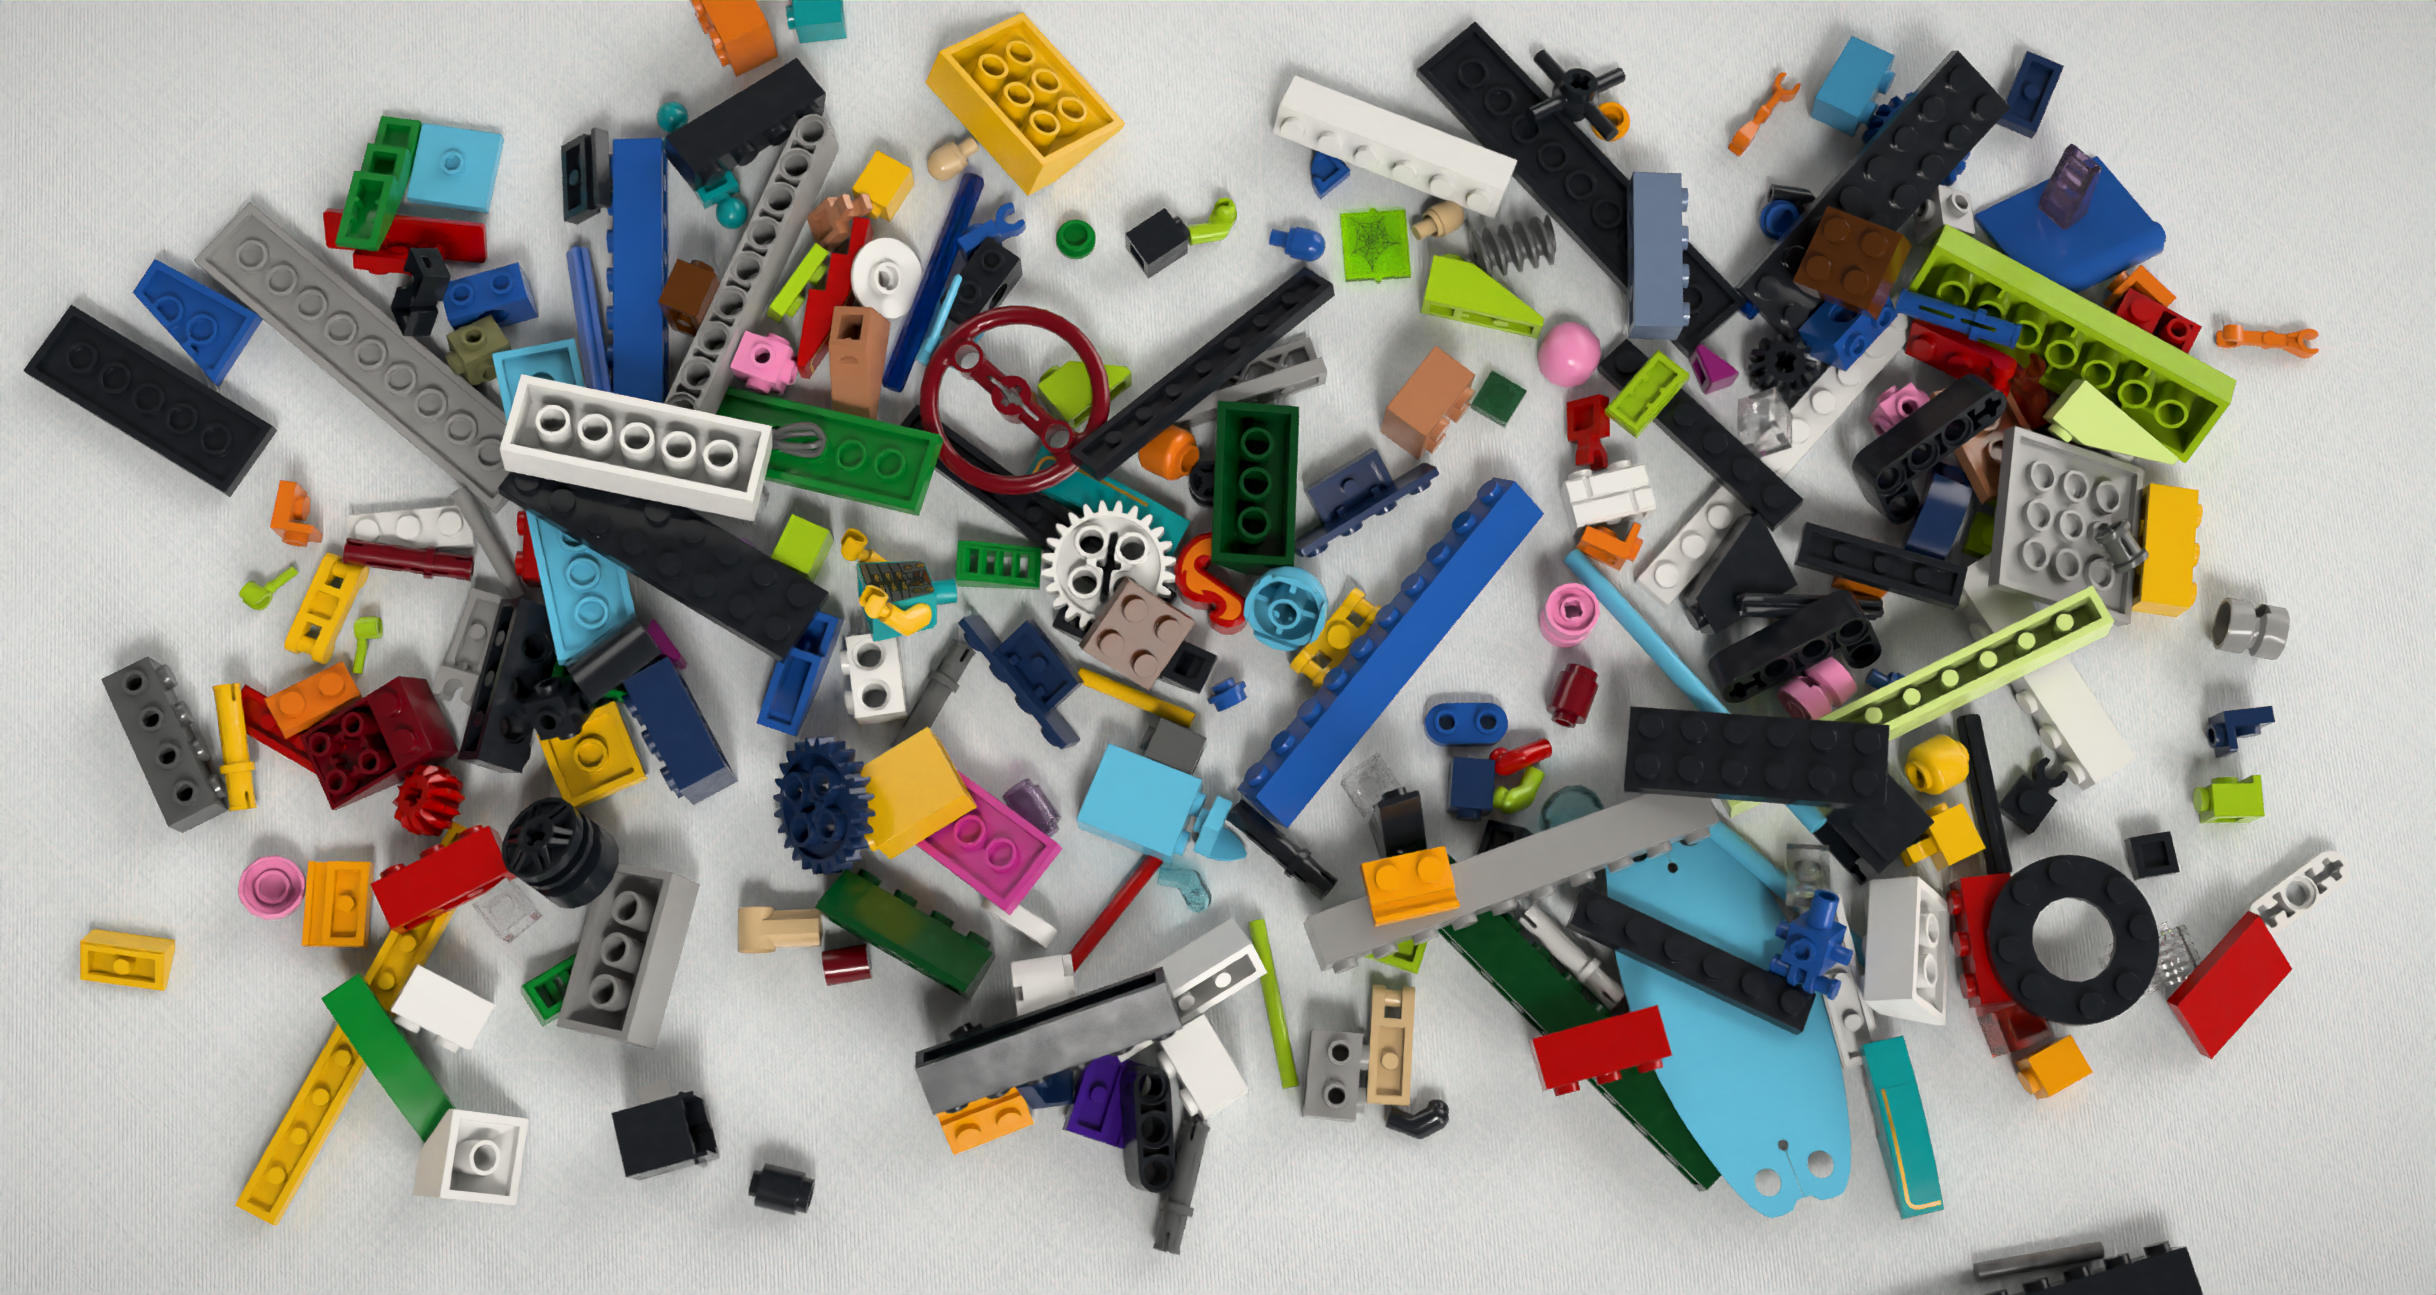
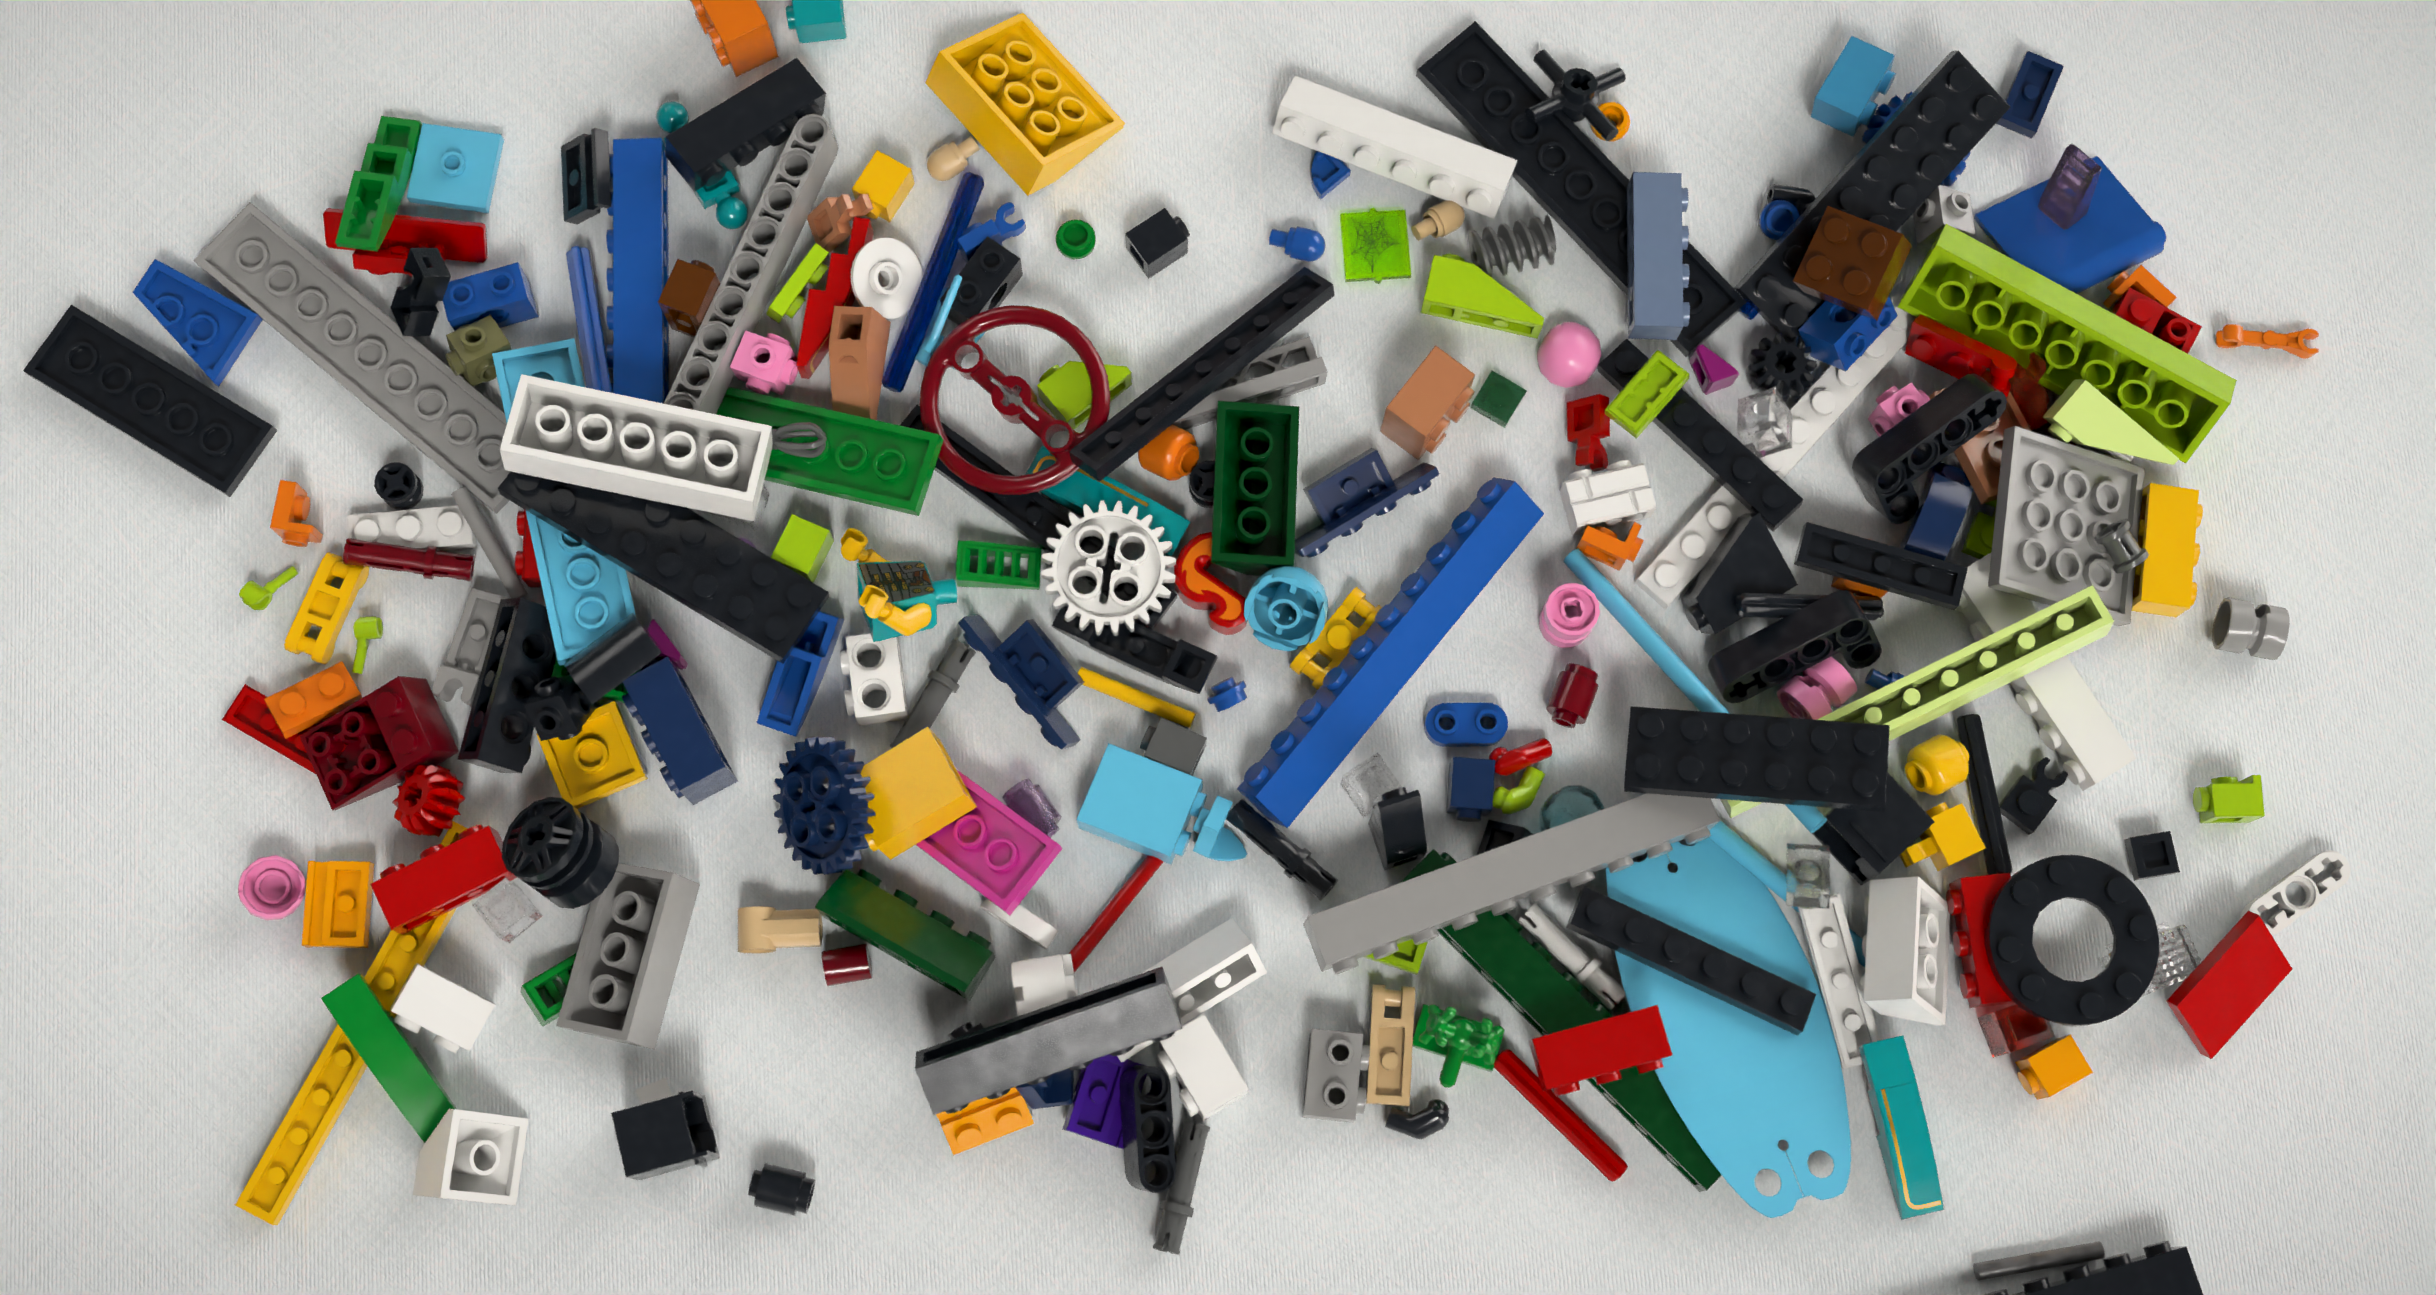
(126, 959): yellow slope -> none
(166, 744): dark grey brick -> none
(234, 747): yellow pin -> none
(392, 479): none -> black wheel
(1137, 633): plate -> none
(1190, 885): clear light blue arm -> none
(1218, 224): lime arm -> none
(1274, 1006): lime bar -> none
(1409, 886): light orange plate -> none
(1457, 1040): none -> green piece
(1560, 1115): none -> red axle
(1746, 134): orange piece -> none
(1813, 947): blue piece -> none
(2005, 334): blue pin -> none
(2233, 724): dark blue bracket -> none

